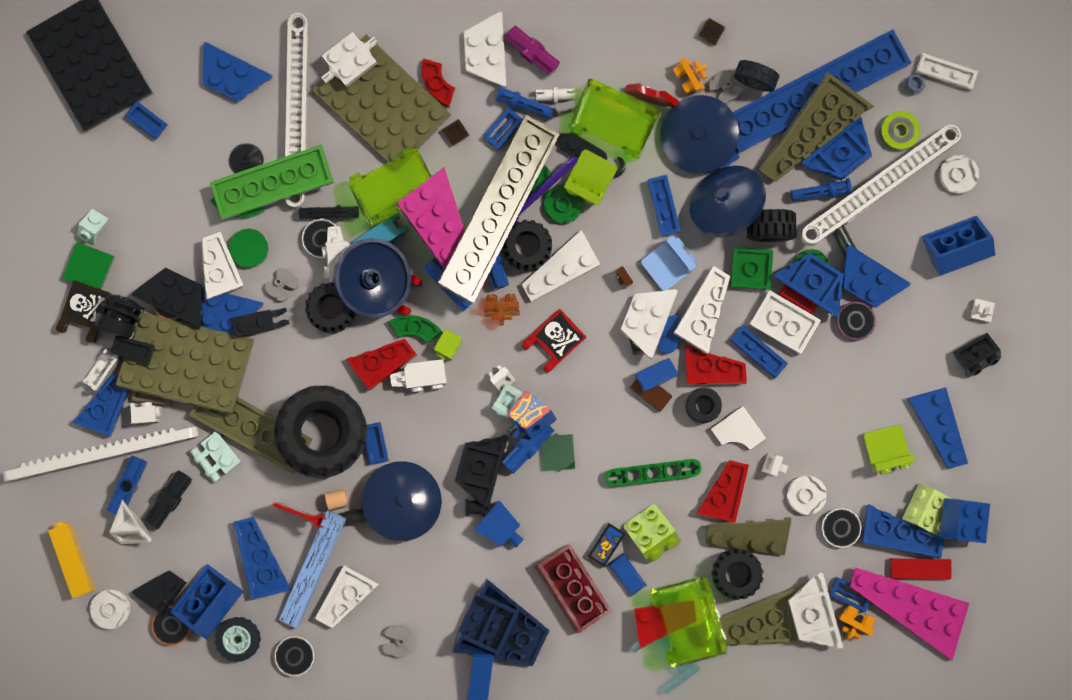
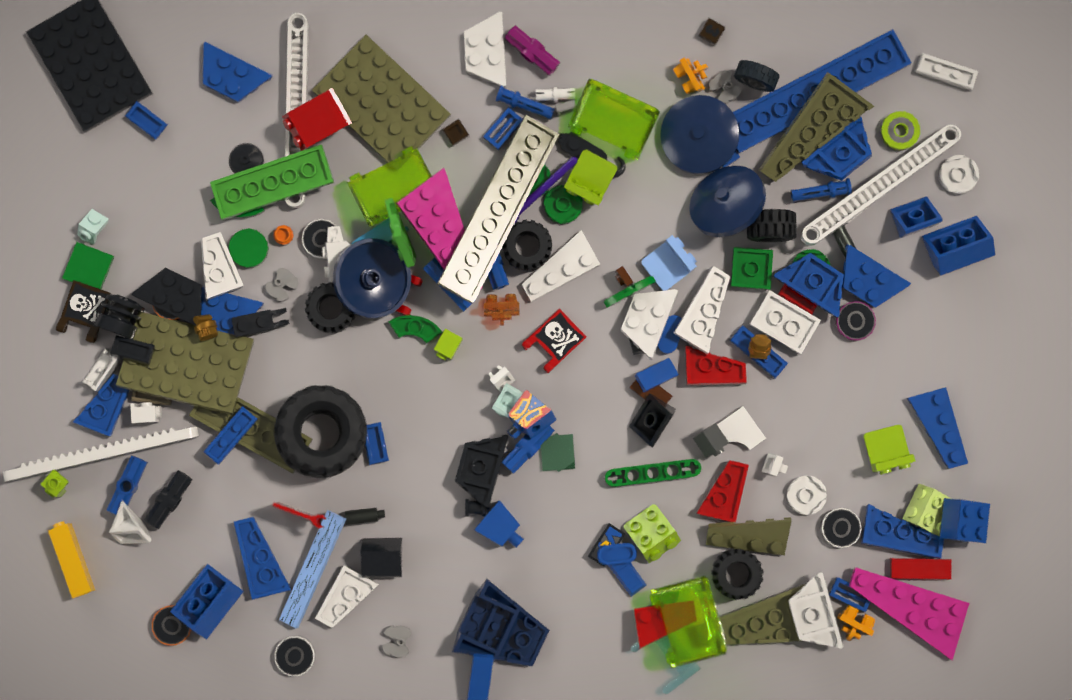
(55, 484): none -> lime bracket
(110, 609): white tile -> none
(160, 591): black wing -> none
(205, 327): none -> pearl gold piece
(220, 452): light aqua plate -> none
(227, 644): black wheel -> none
(230, 435): none -> blue tile
(283, 235): none -> orange plate
(316, 119): none -> red slope
(336, 499): light nougat gear -> none
(349, 59): white plate -> none
(352, 212): black pin -> none
(381, 557): none -> black slope
(382, 362): red wing -> none
(399, 235): none -> bright green wing
(401, 501): dark blue dish -> none
(421, 375): white hinge -> none
(435, 82): red tile -> none
(573, 588): dark red slope -> none
(617, 554): none -> blue tile
(629, 291): none -> green tile
(651, 96): red tile -> none
(652, 419): none -> black slope
(664, 205): blue plate -> none
(711, 441): none -> dark grey brick
(712, 396): black tyre -> none
(759, 347): none -> pearl gold piece
(914, 84): sand blue plate -> none
(915, 216): none -> blue slope
(978, 355): black bracket -> none
(982, 310): white tile -> none

